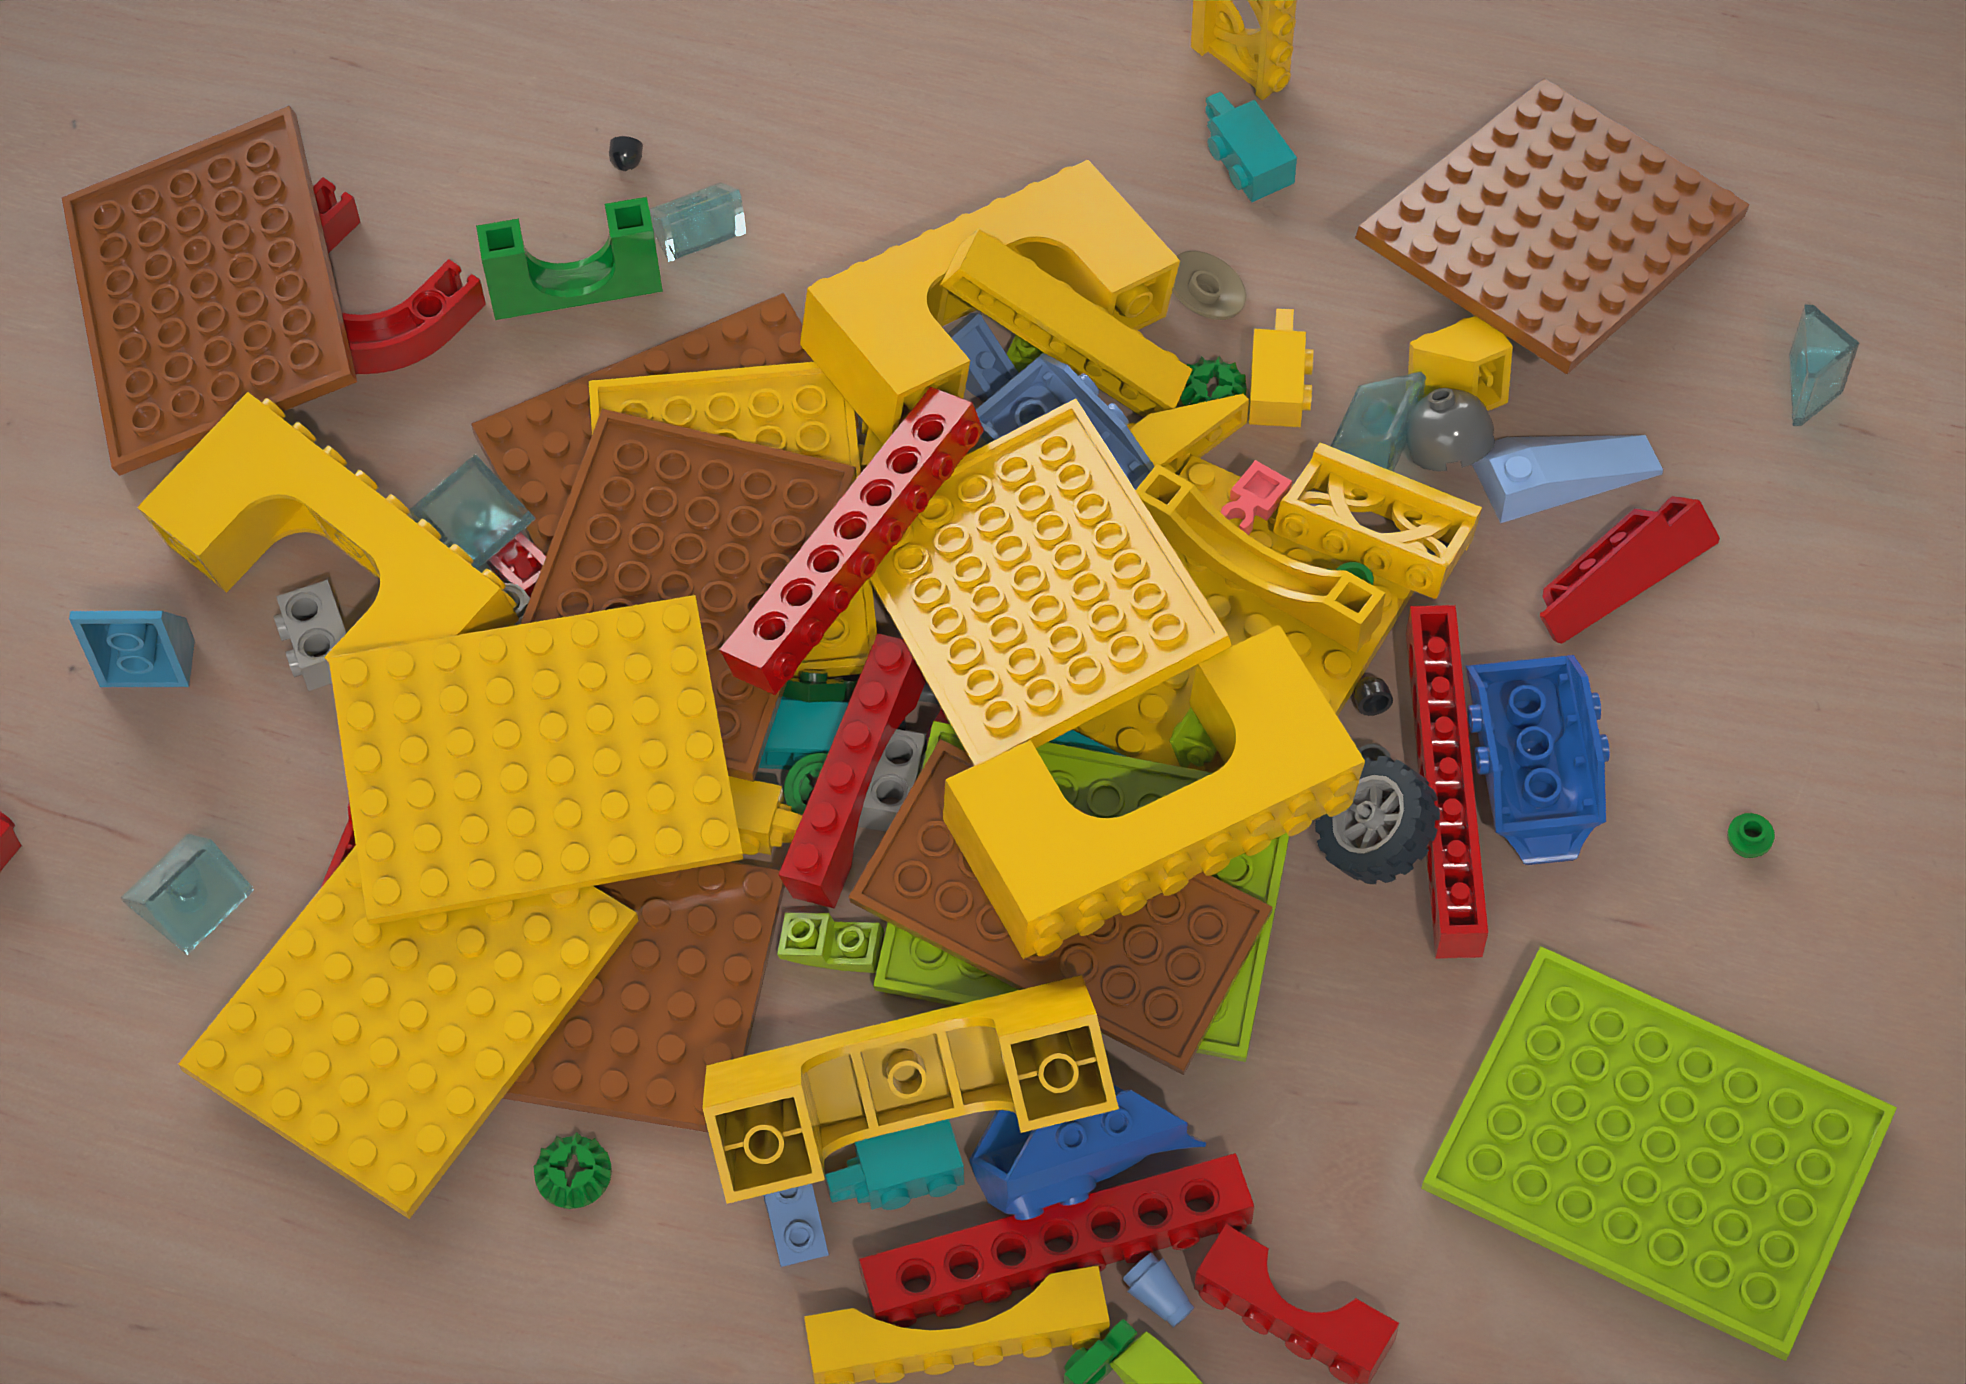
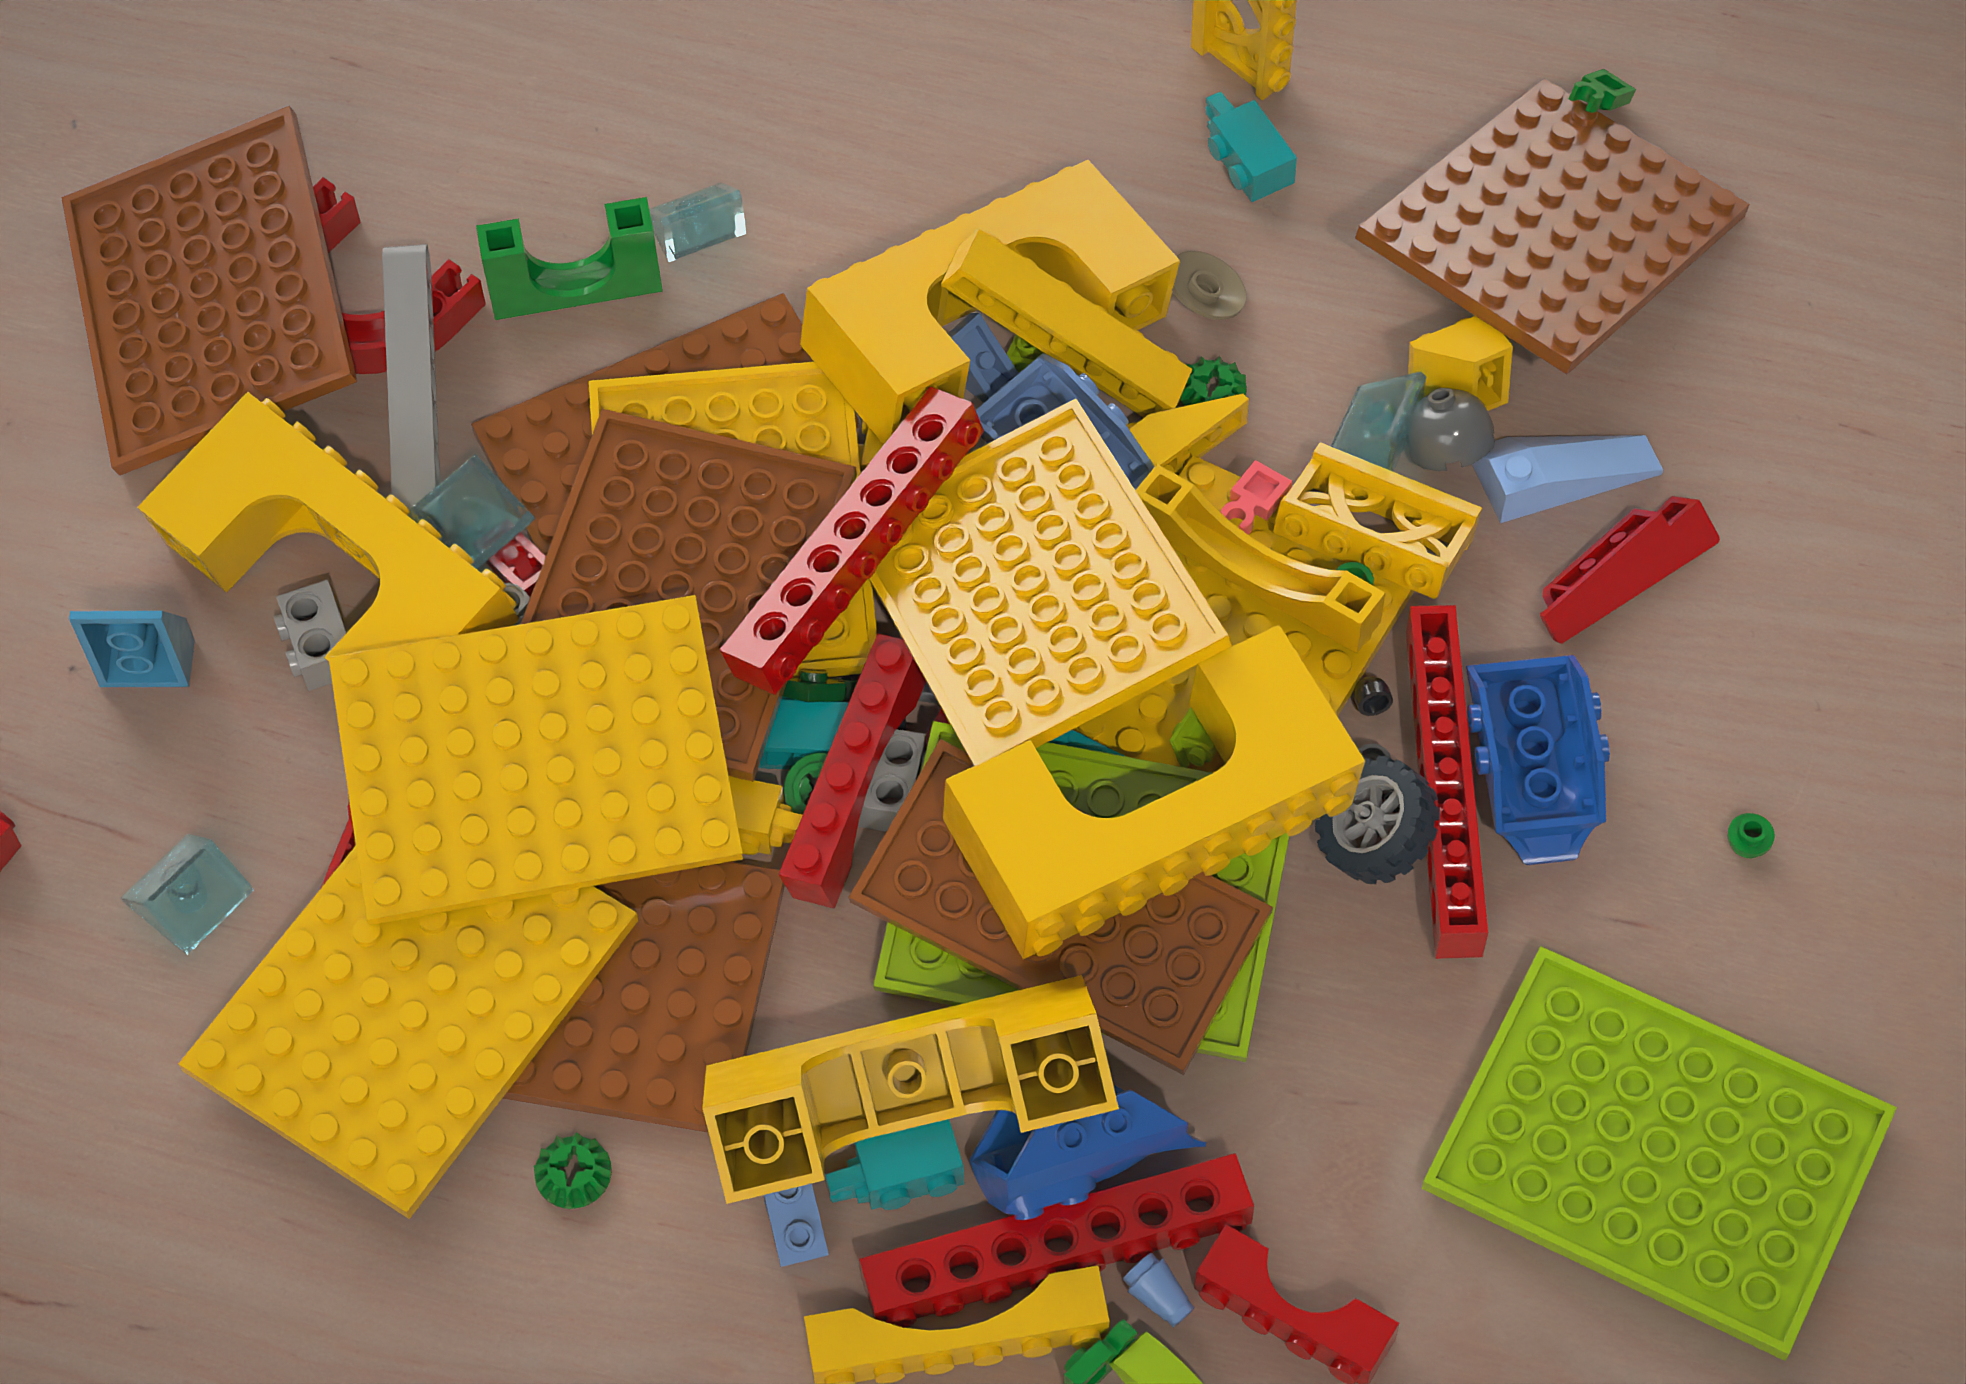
(411, 372): none -> light grey beam
(625, 152): black hinge -> none
(828, 944): lime slope -> none
(1279, 373): yellow hinge -> none
(1602, 91): none -> green plate
(1818, 363): clear light blue slope -> none

